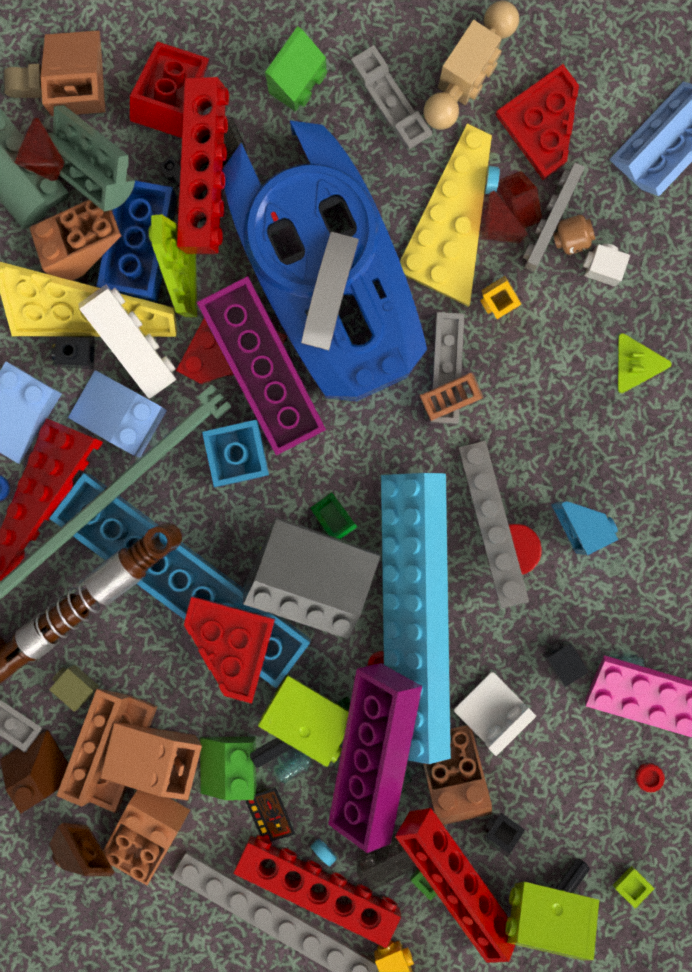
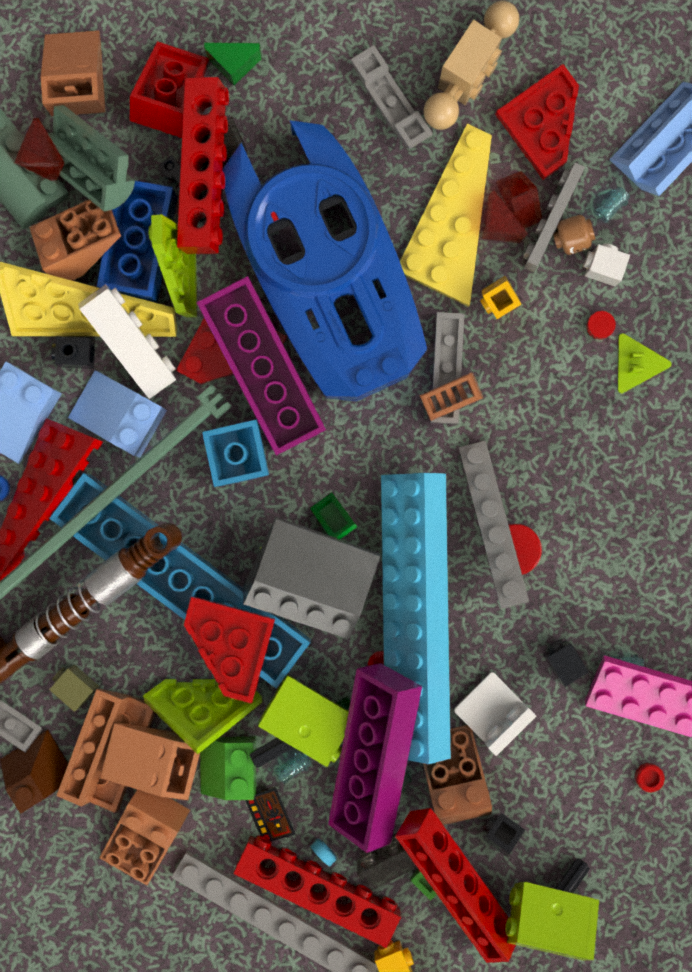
(23, 81): dark tan leg -> none
(78, 851): reddish brown slope -> none
(197, 710): none -> lime plate
(233, 59): none -> green slope
(296, 70): bright green slope -> none
(329, 290): light grey slope -> none
(492, 179): medium azure tile -> none
(585, 527): dark azure slope -> none
(600, 325): none -> red tile
(617, 199): none -> clear light blue pin
(633, 887): lime plate -> none

